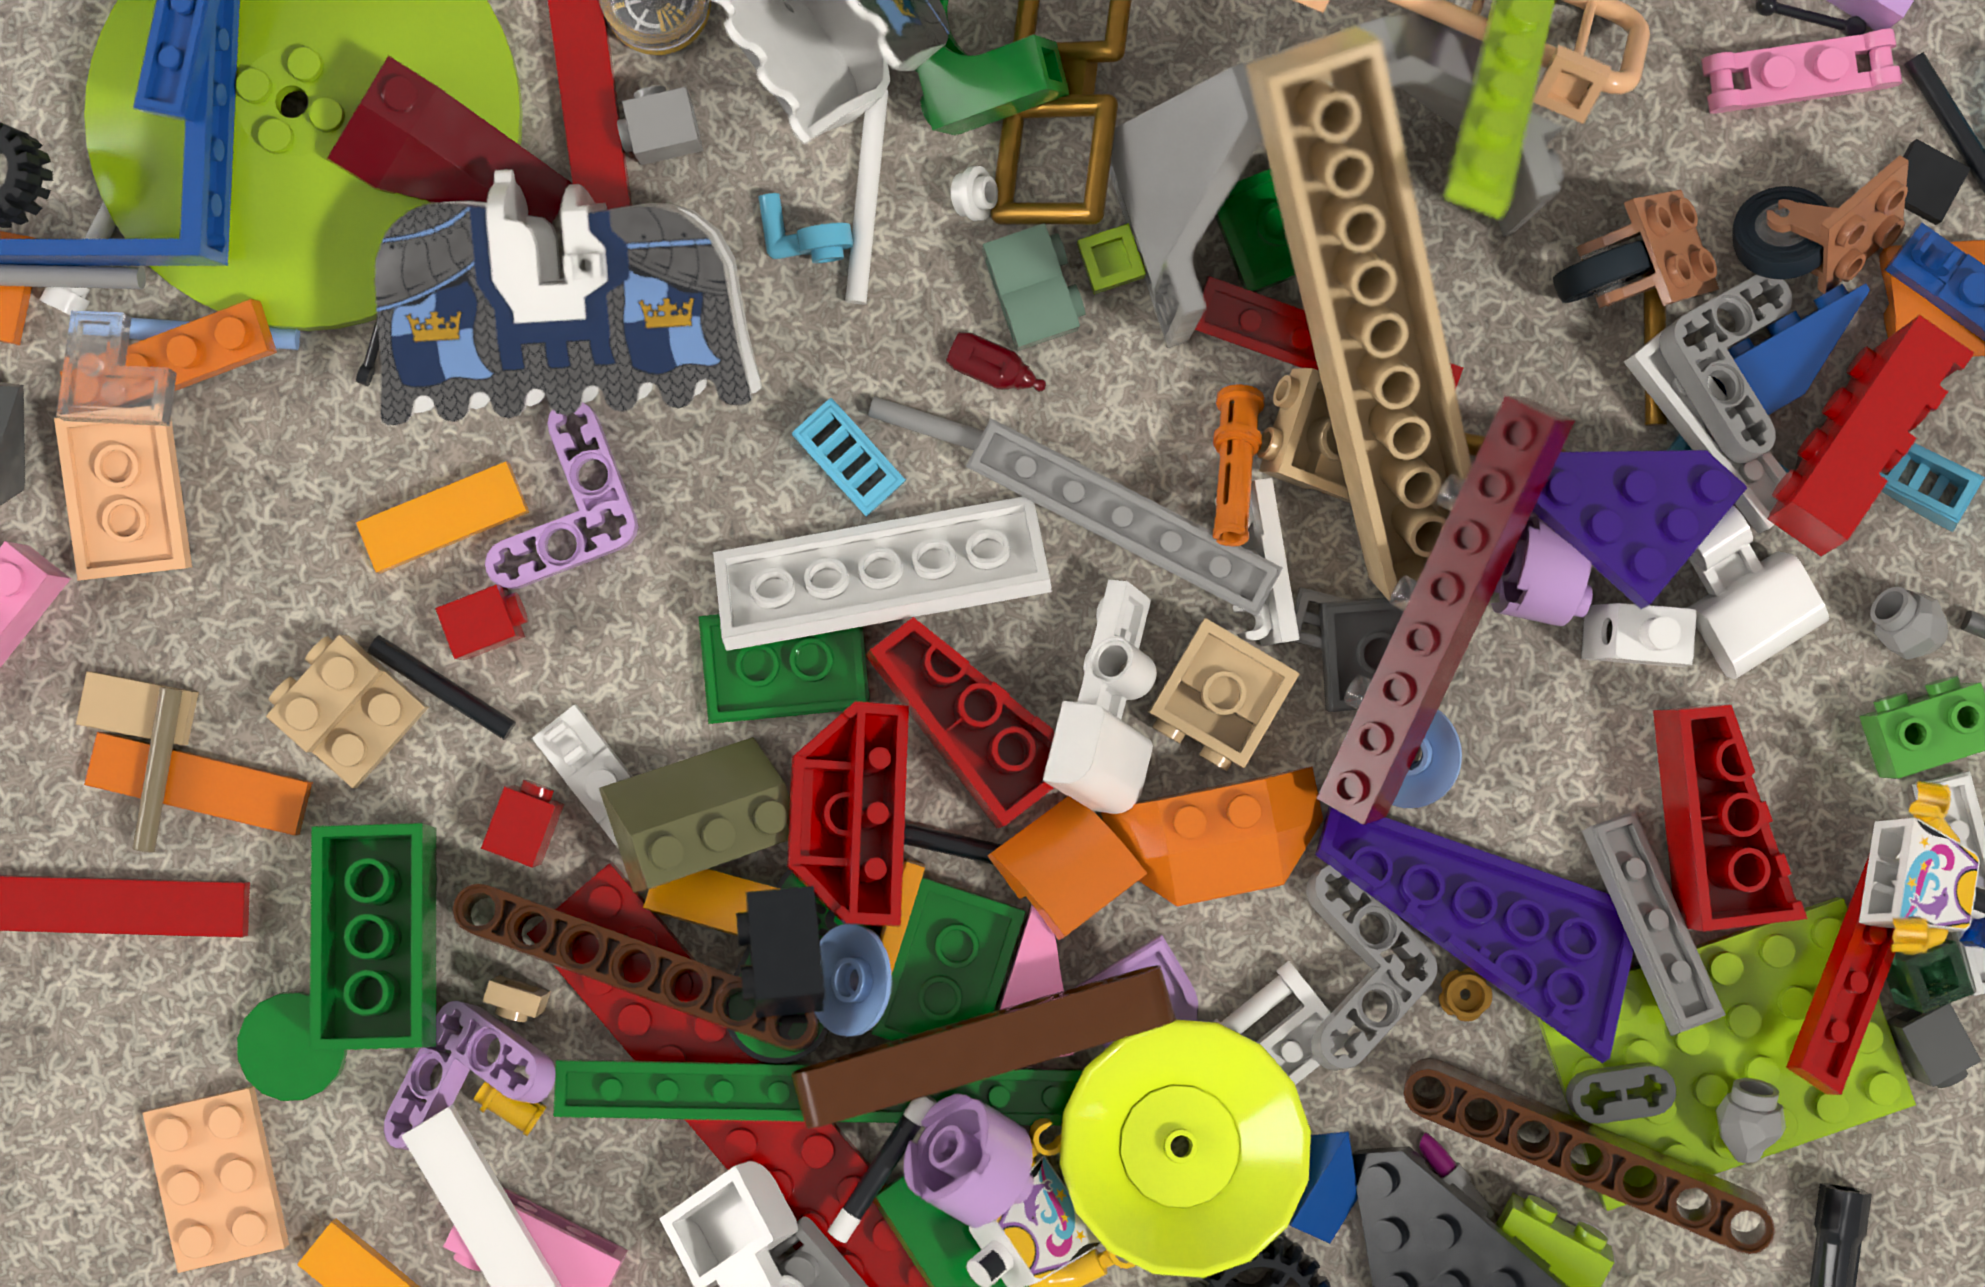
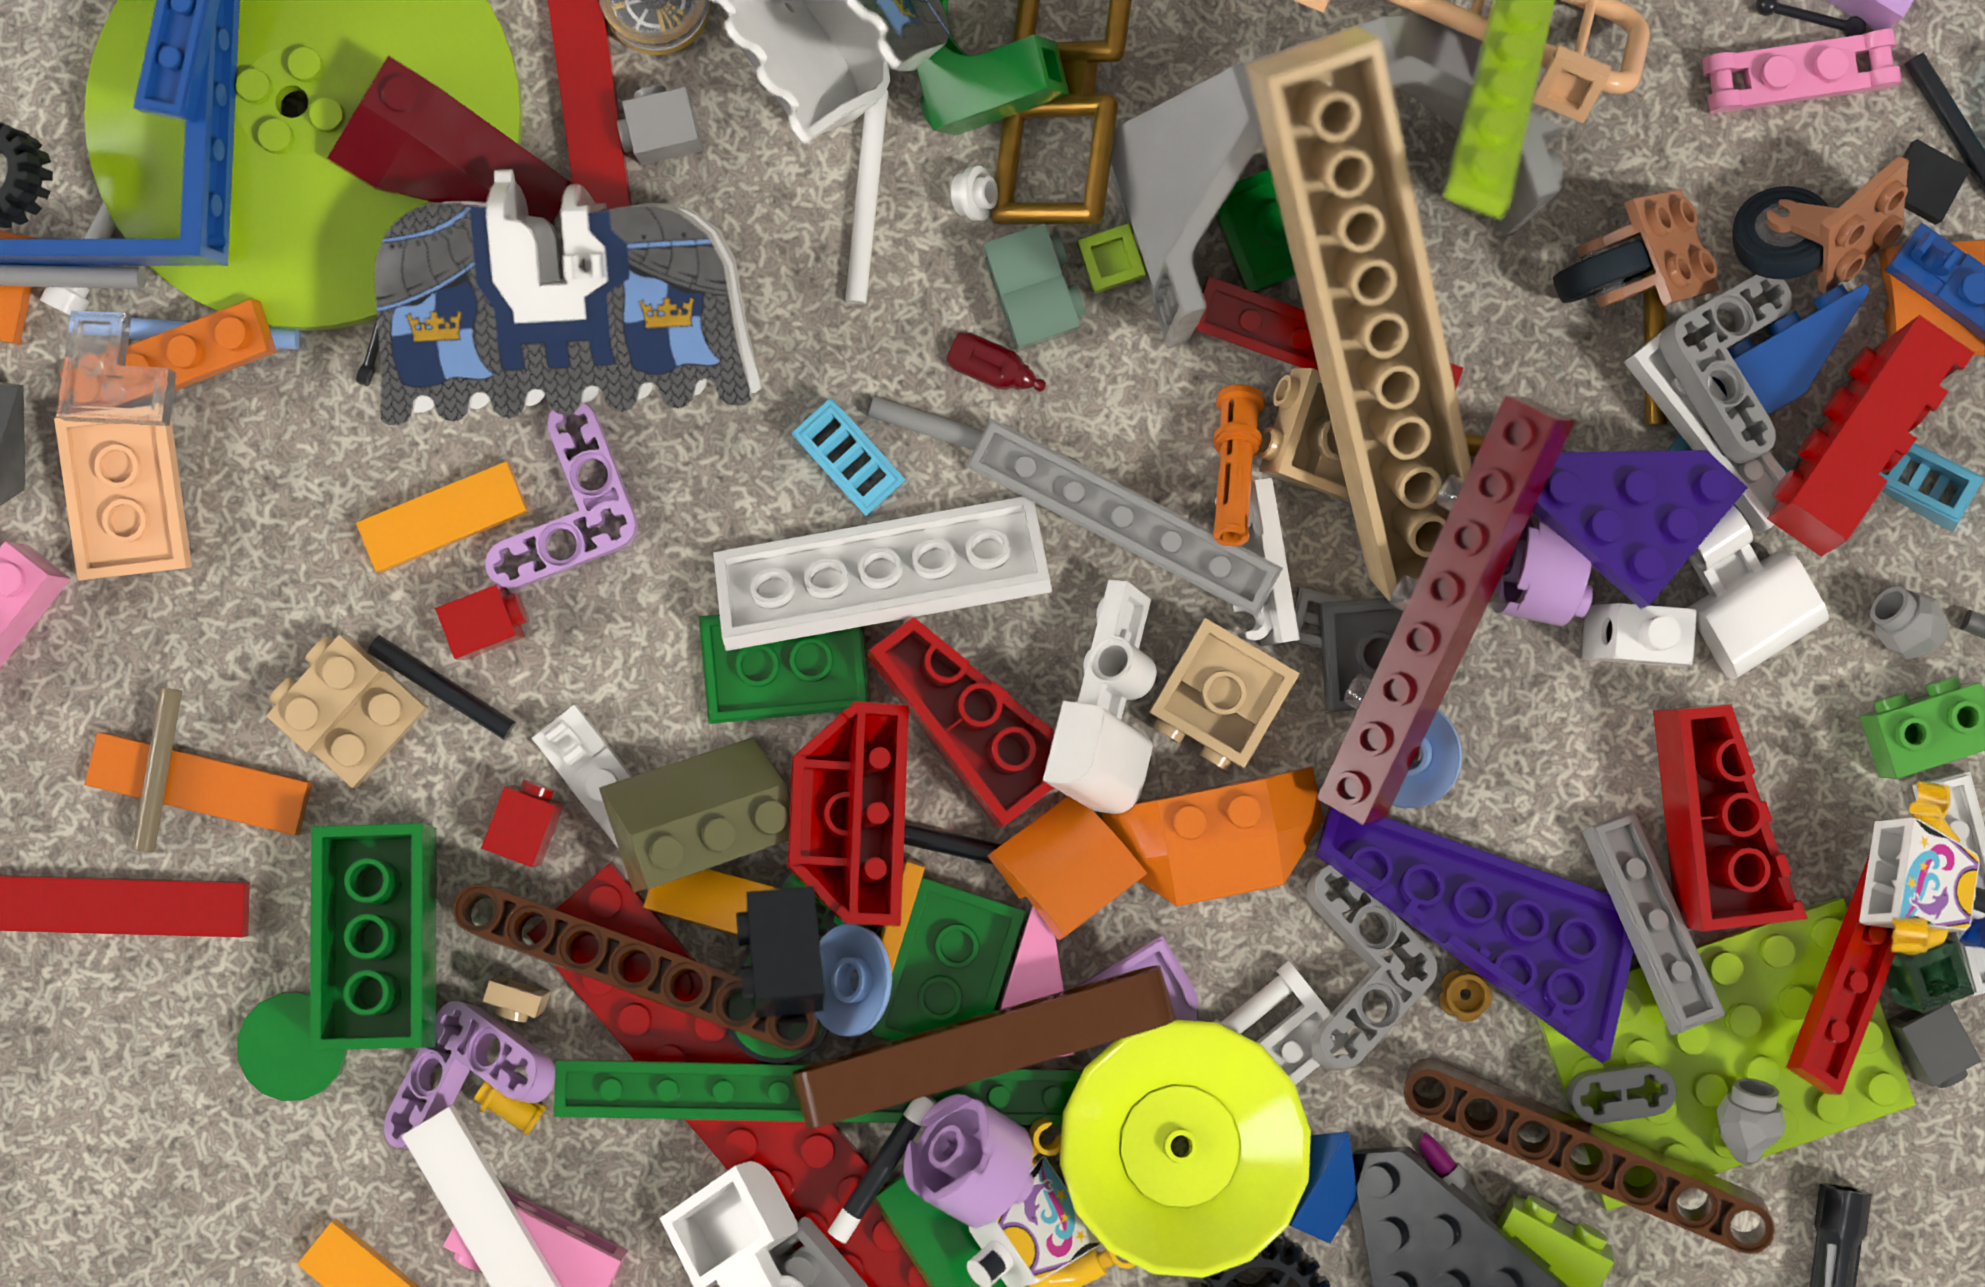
(130, 706): tan tile -> none
(216, 1179): light nougat plate -> none
(821, 241): medium azure plate -> none

